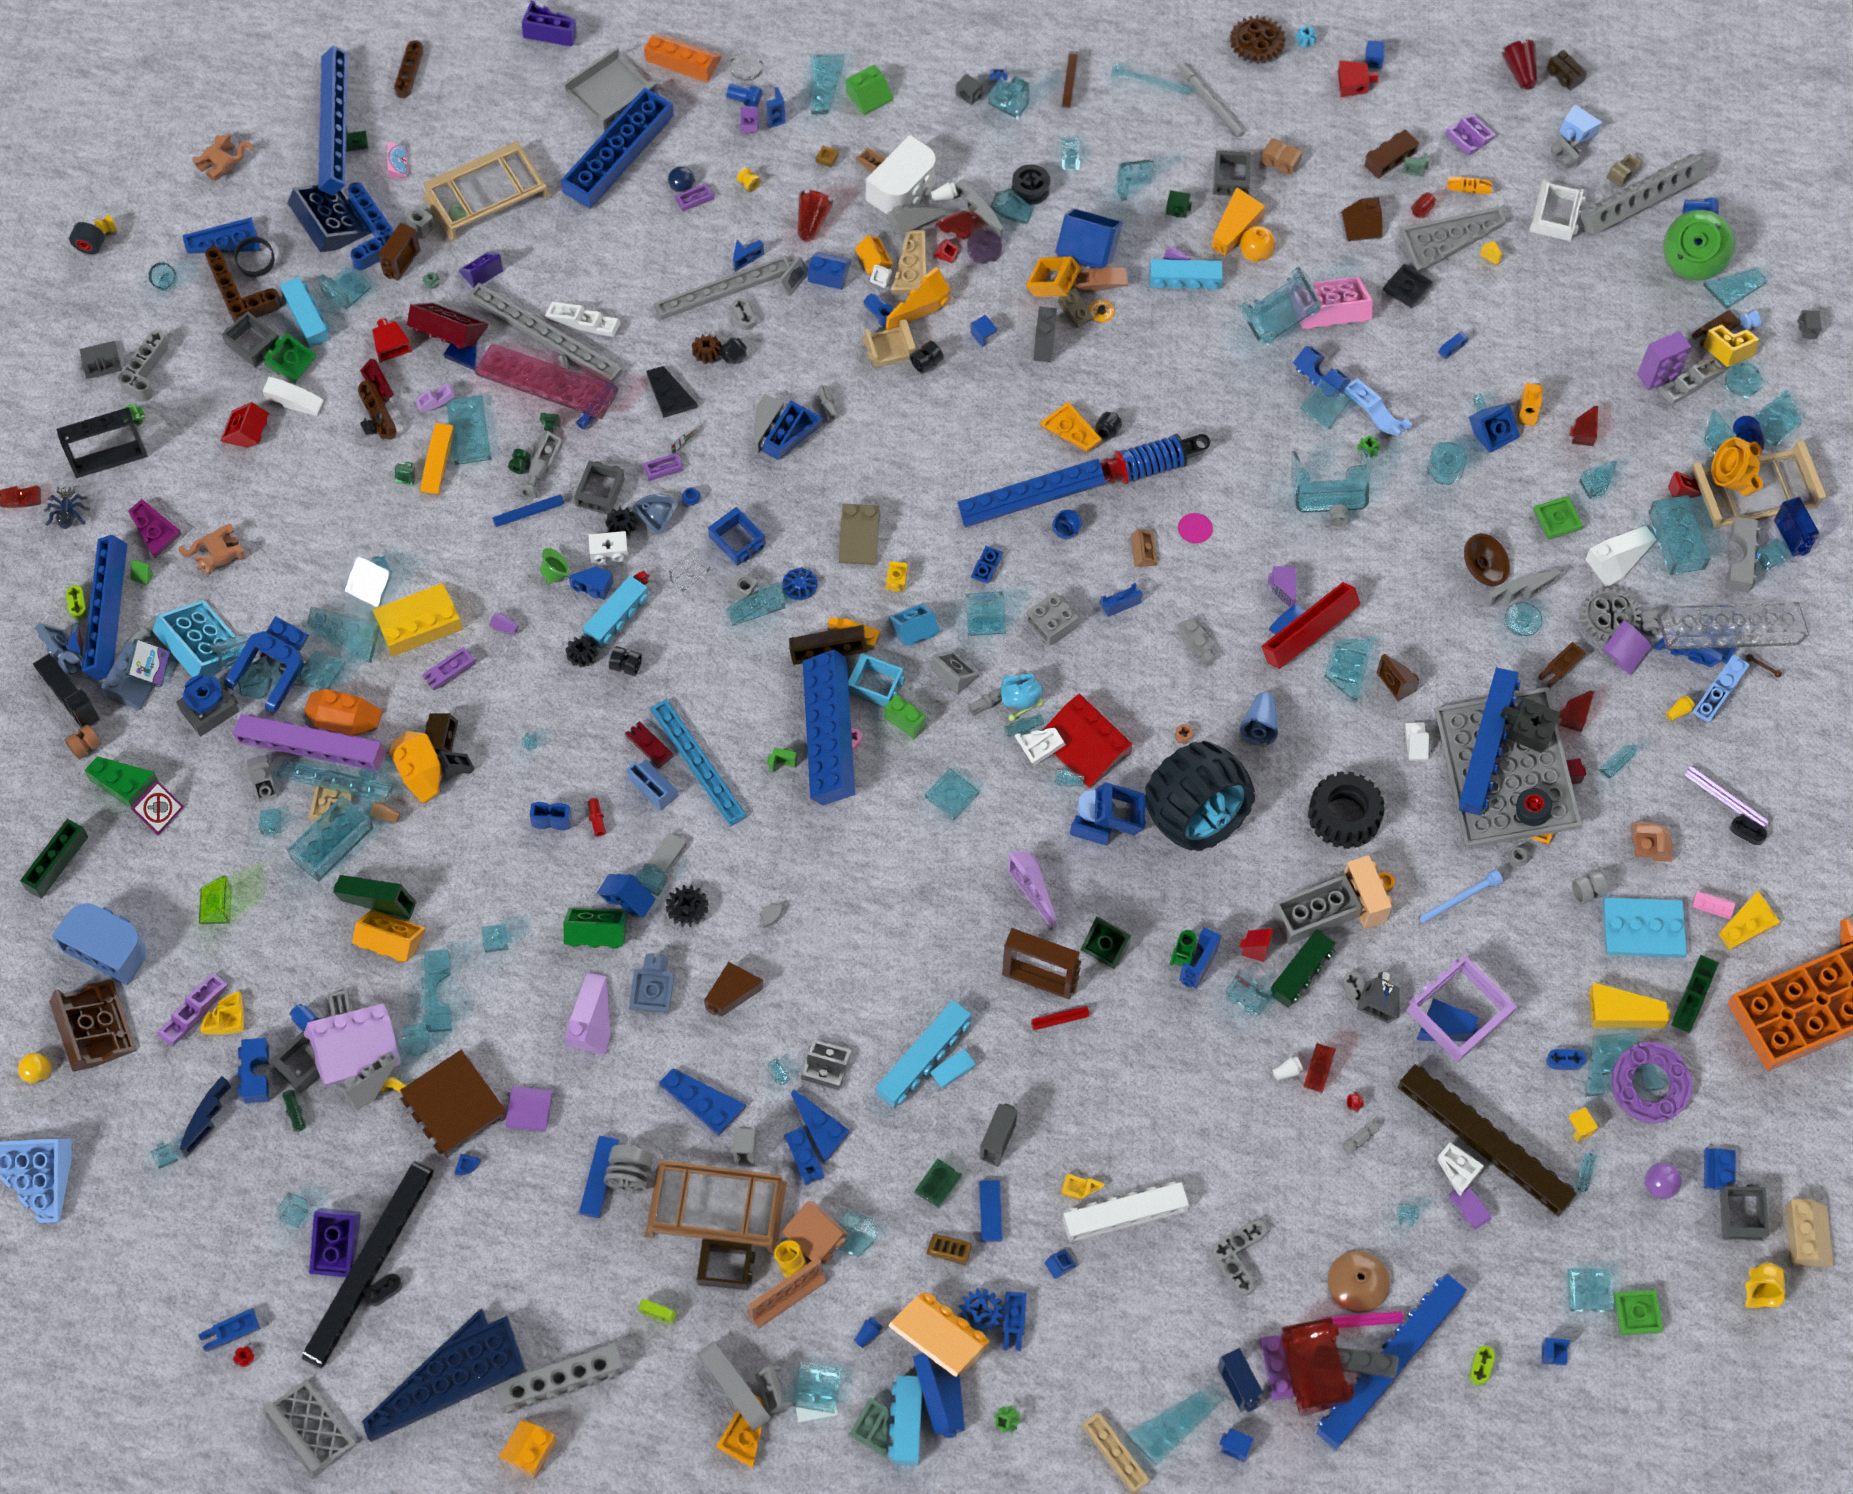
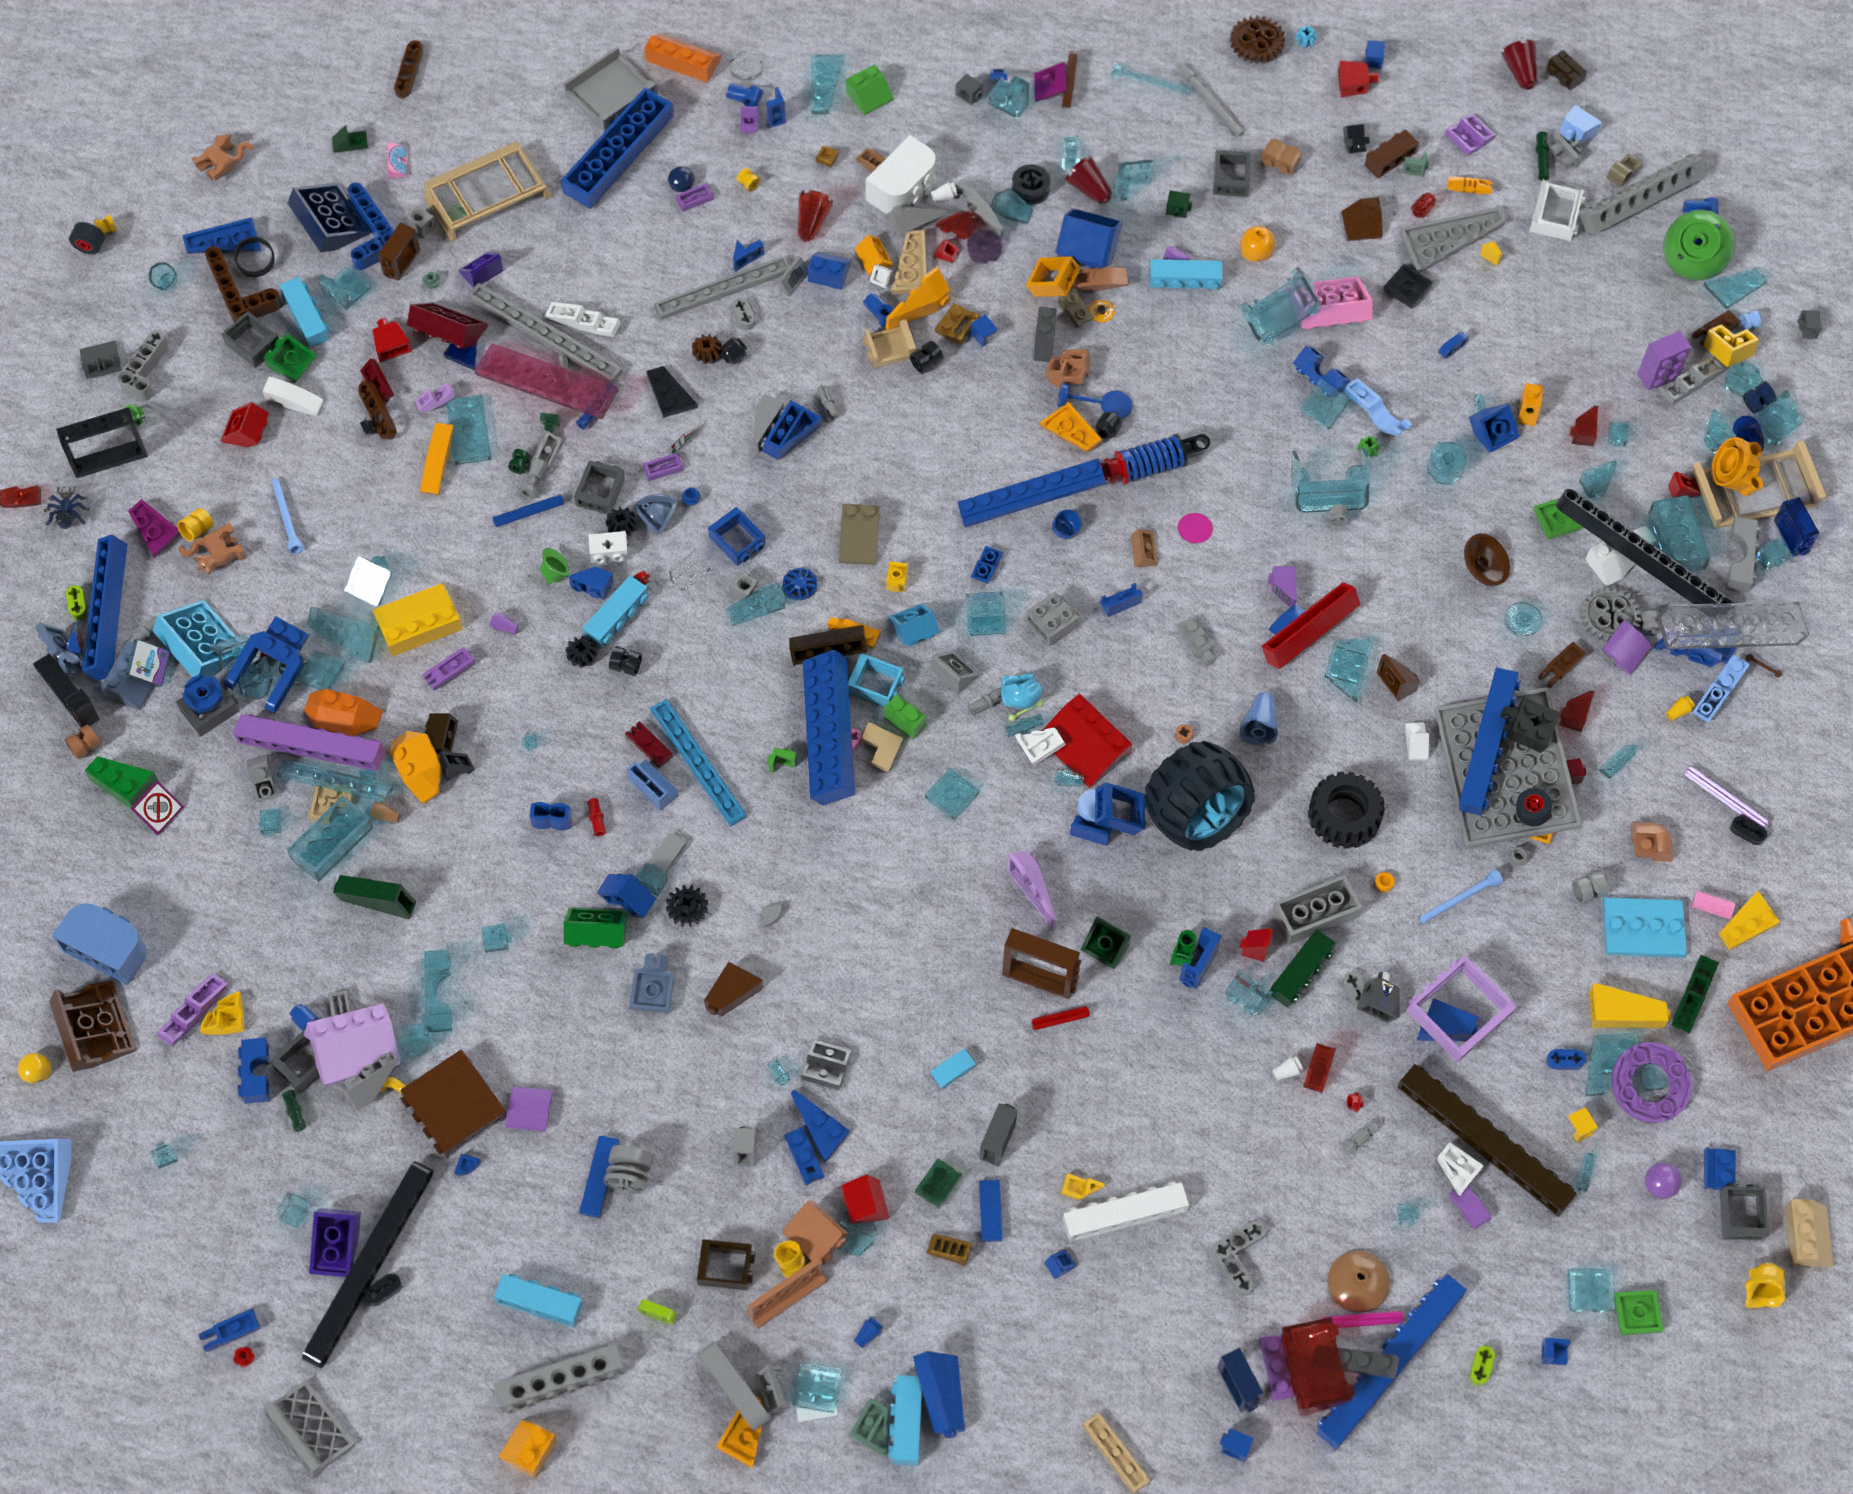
(54, 858): dark green brick -> none
(140, 572): bright green slope -> none
(194, 525): none -> yellow wheel
(201, 1121): dark blue slope -> none
(215, 902): clear neon green slope -> none
(294, 544): none -> light blue piece
(333, 121): blue brick -> none
(388, 935): light orange slope -> none
(405, 473): clear green tile -> none
(463, 1366): dark blue wing -> none
(538, 1300): none -> medium azure brick
(548, 26): dark purple wedge -> none
(590, 1017): lavender wedge -> none
(703, 1101): blue wing -> none
(717, 1204): piece -> none
(864, 1200): none -> red slope
(886, 744): none -> tan tile
(923, 1054): medium azure brick -> none
(940, 1333): light orange slope -> none
(953, 320): none -> pearl gold plate
(982, 1302): blue gear -> none
(1007, 1419): bright green gear -> none
(1014, 1318): blue hinge -> none
(1050, 81): none -> magenta piece
(1069, 367): none -> nougat brick
(1090, 181): none -> dark red cone
(1111, 402): none -> blue piece
(1162, 1434): clear light blue wing -> none
(1239, 216): light orange slope -> none
(1355, 138): none -> black brick
(1369, 891): light nougat brick -> none
(1527, 586): light grey slope -> none
(1542, 153): none -> dark green pin
(1617, 434): none -> clear light blue bracket
(1638, 549): none -> black beam
(1759, 397): none -> dark blue wheel

